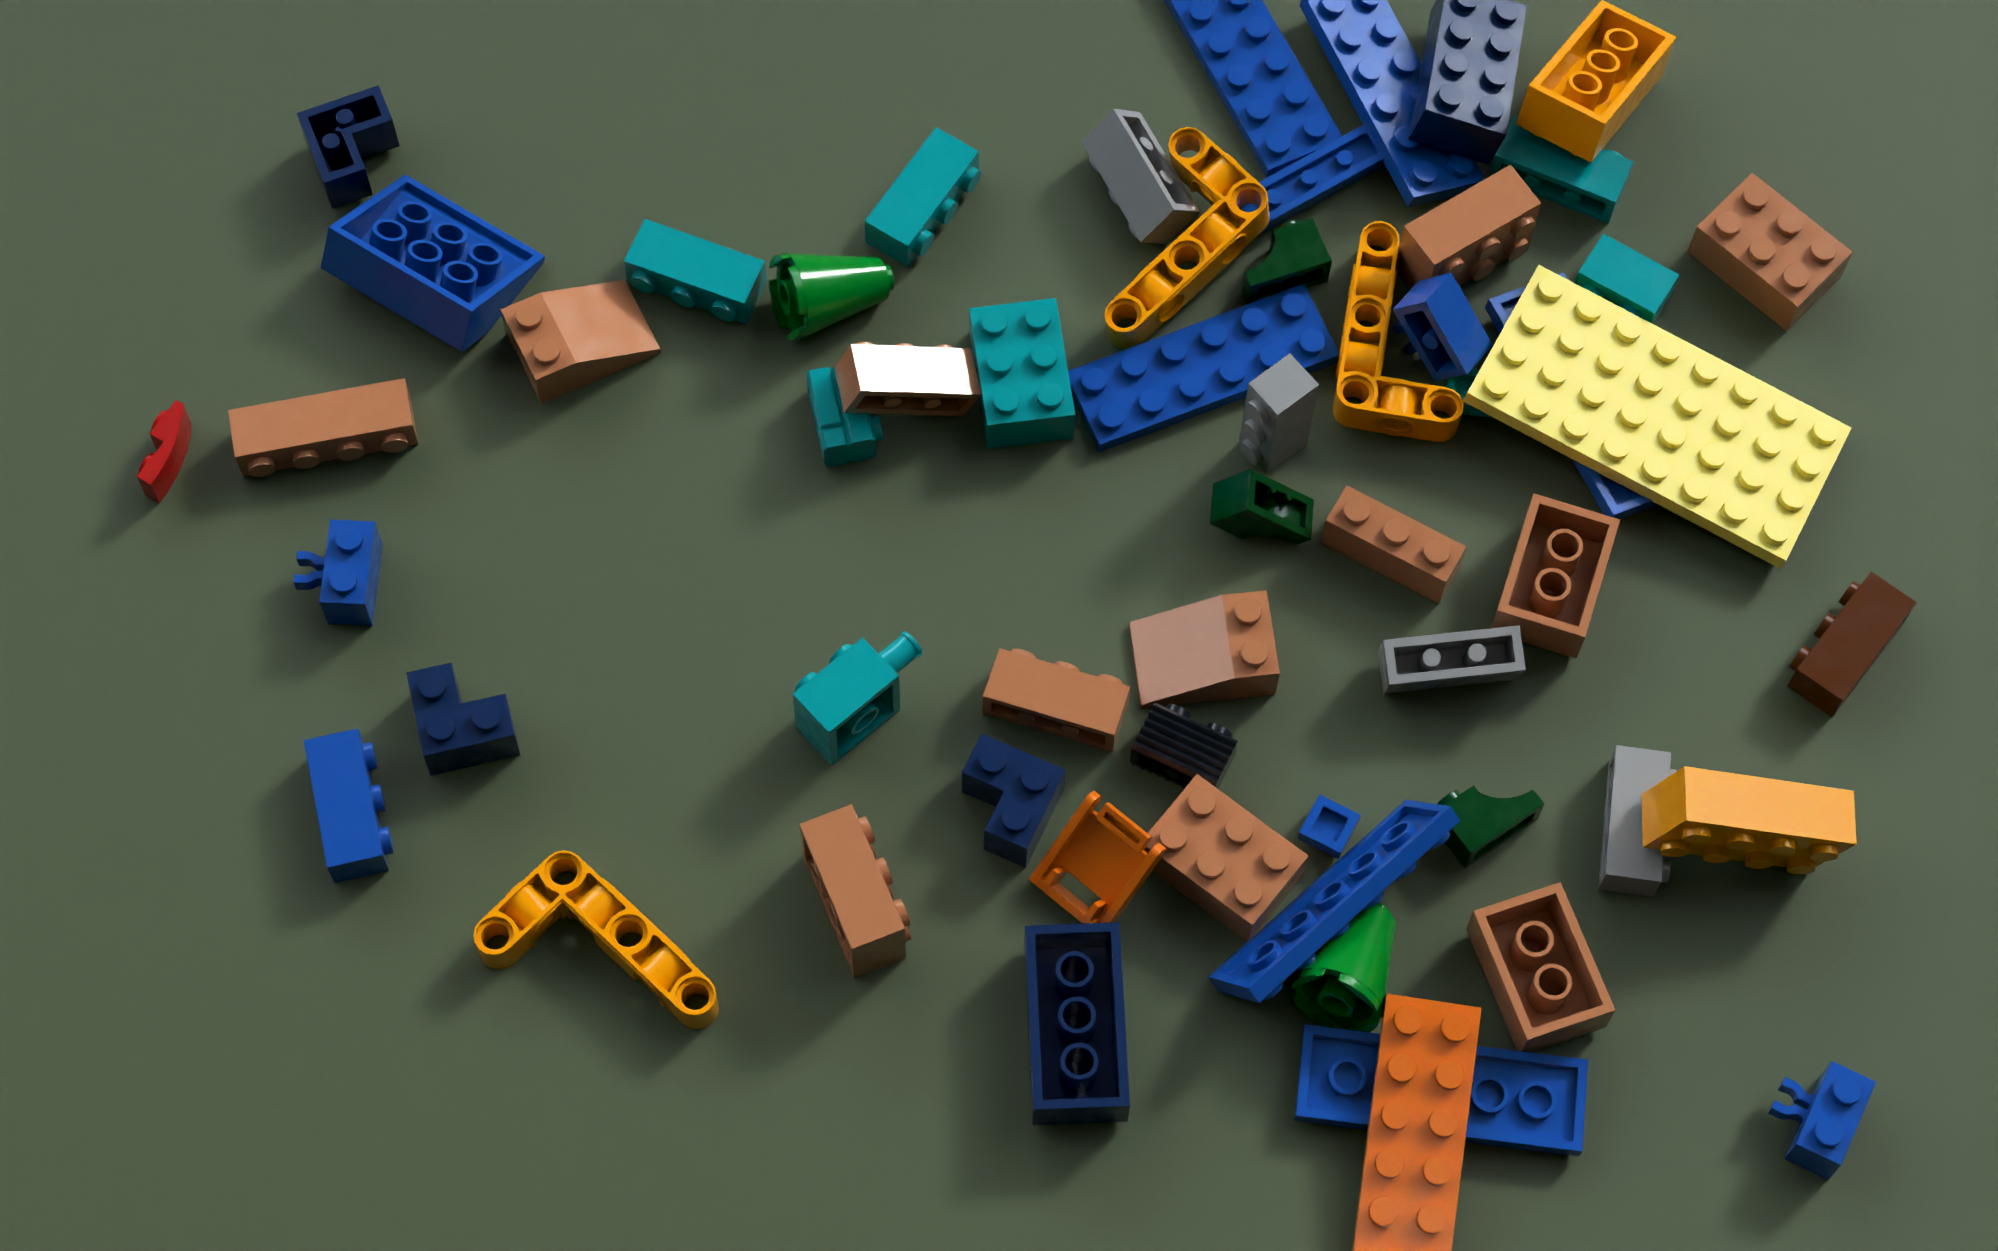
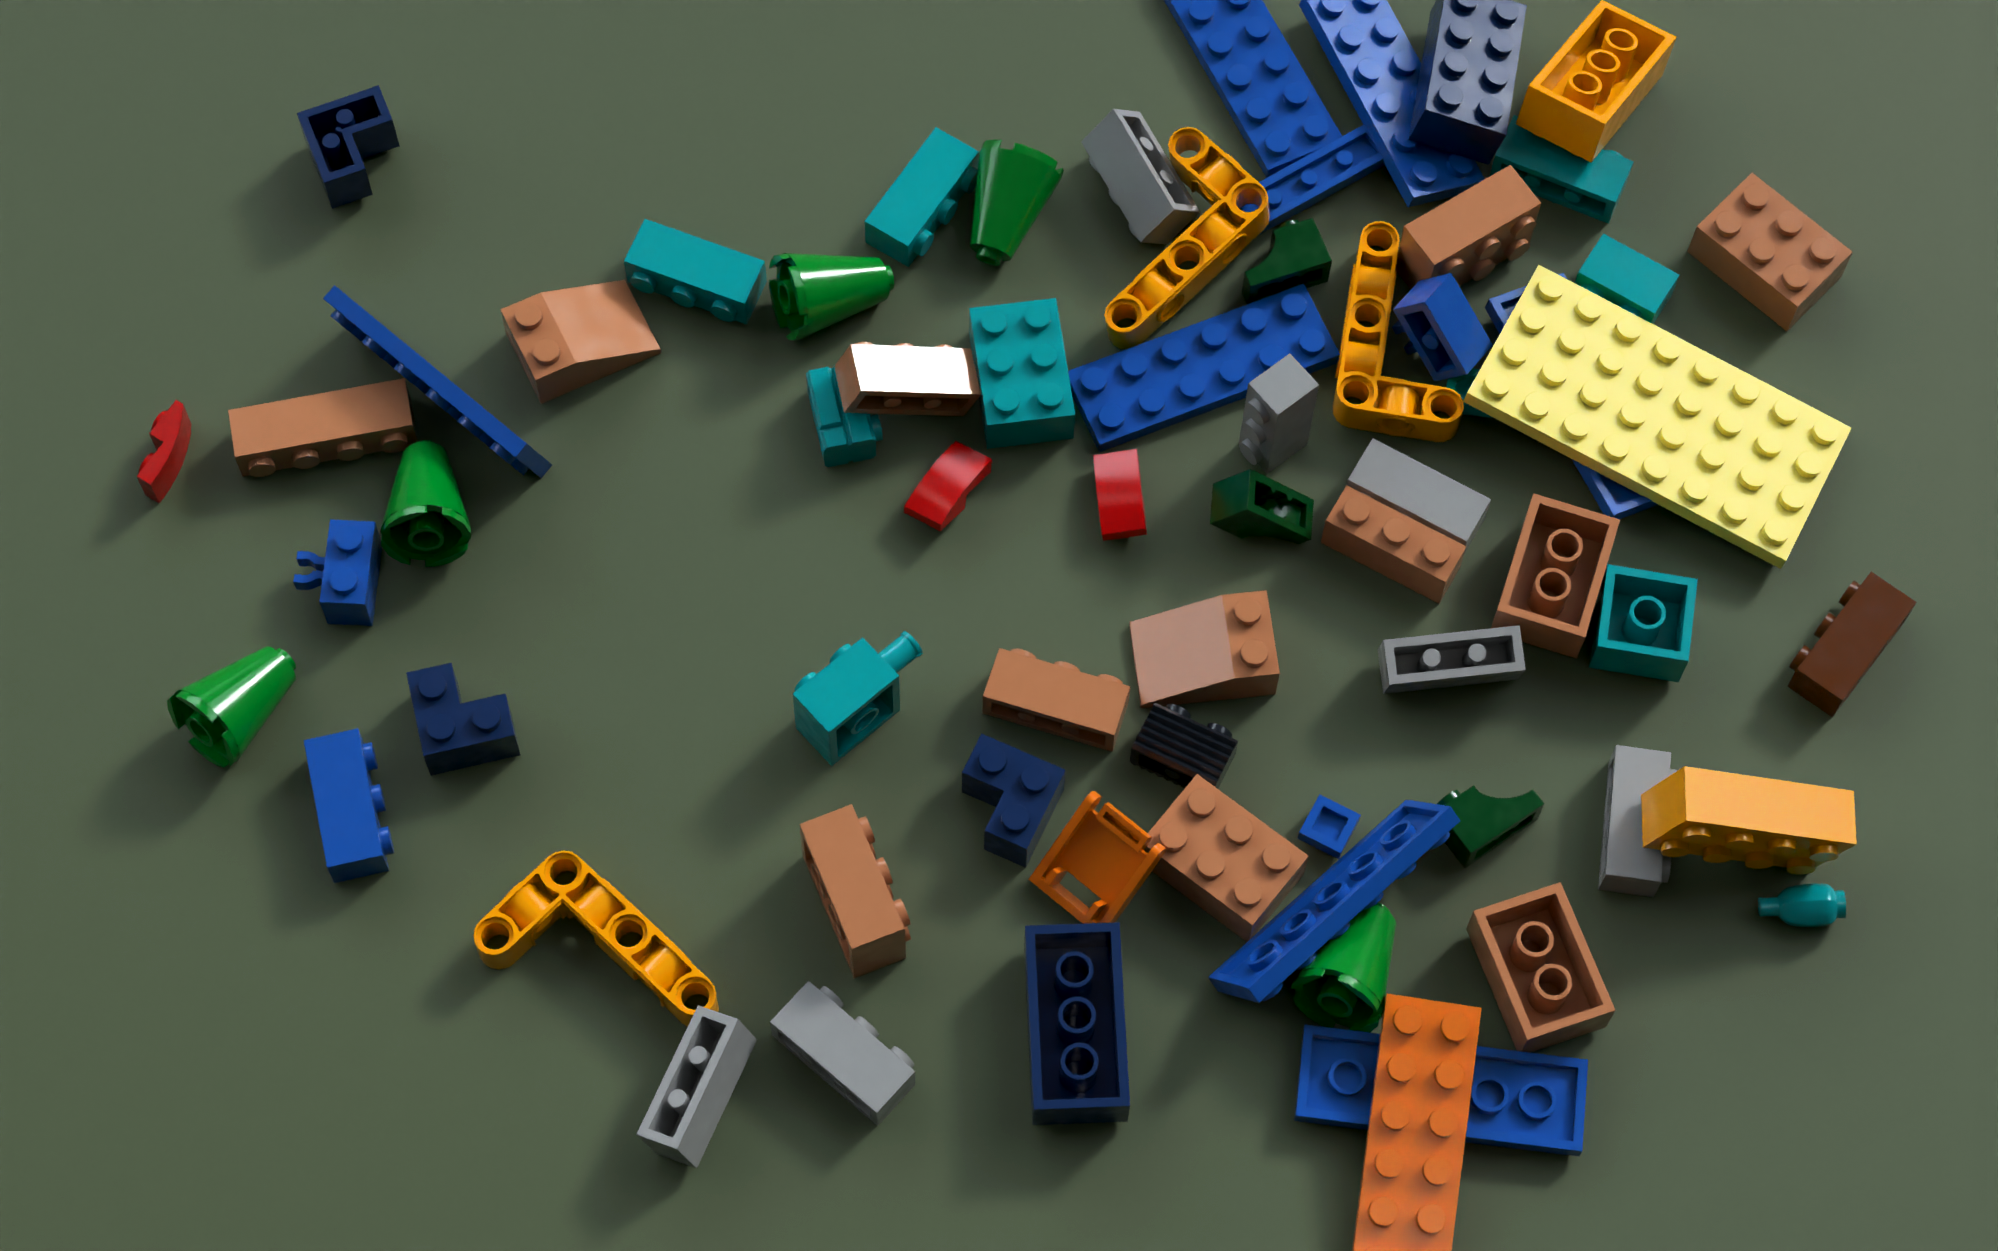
(233, 703): none -> green cone
(425, 509): none -> green cone
(429, 261): blue slope -> none
(435, 385): none -> blue plate
(697, 1086): none -> light grey brick
(844, 1051): none -> light grey brick
(946, 484): none -> red slope
(1009, 198): none -> green cone
(1119, 494): none -> red slope
(1419, 492): none -> light grey brick
(1643, 623): none -> teal brick
(1805, 905): none -> teal plant
(1826, 1118): blue brick -> none

